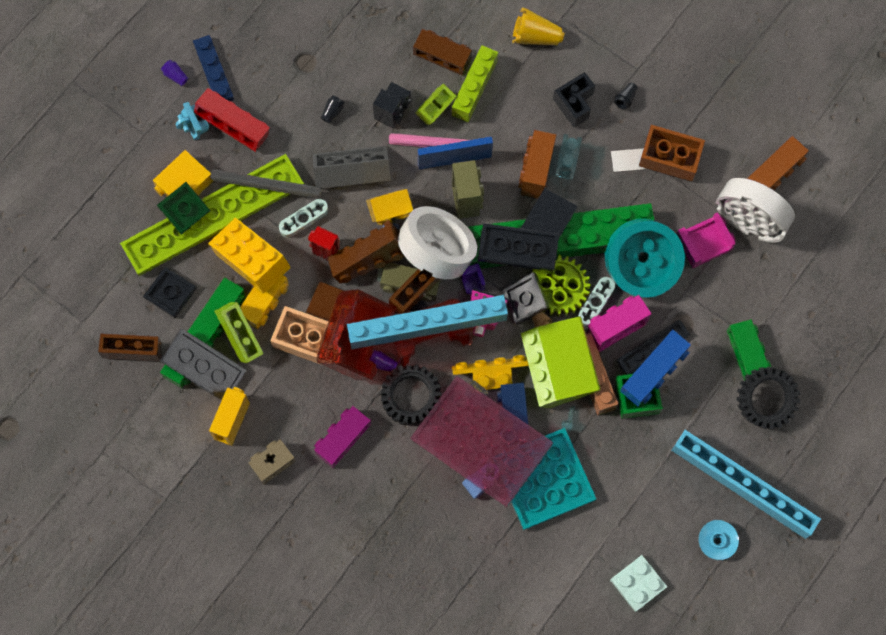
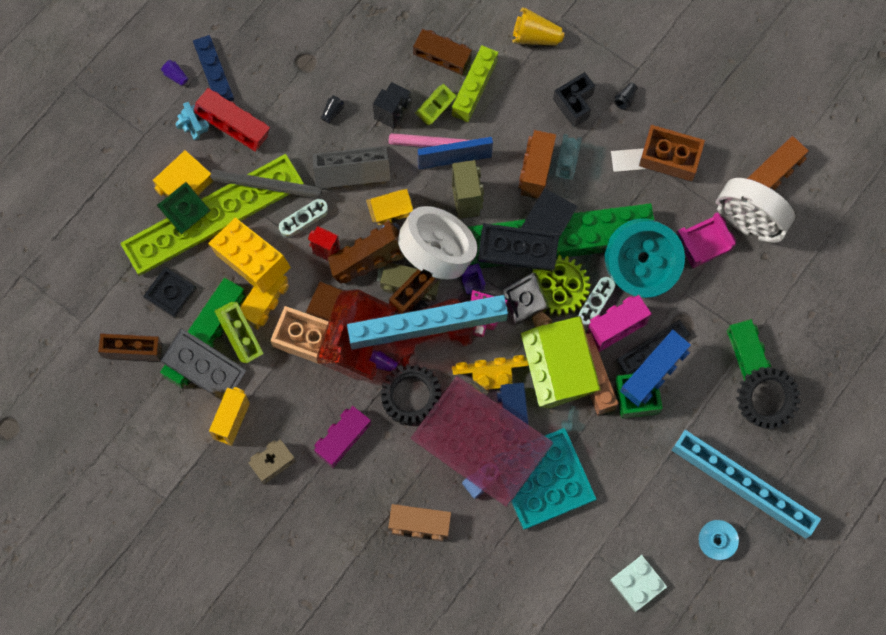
(419, 522): none -> medium nougat brick

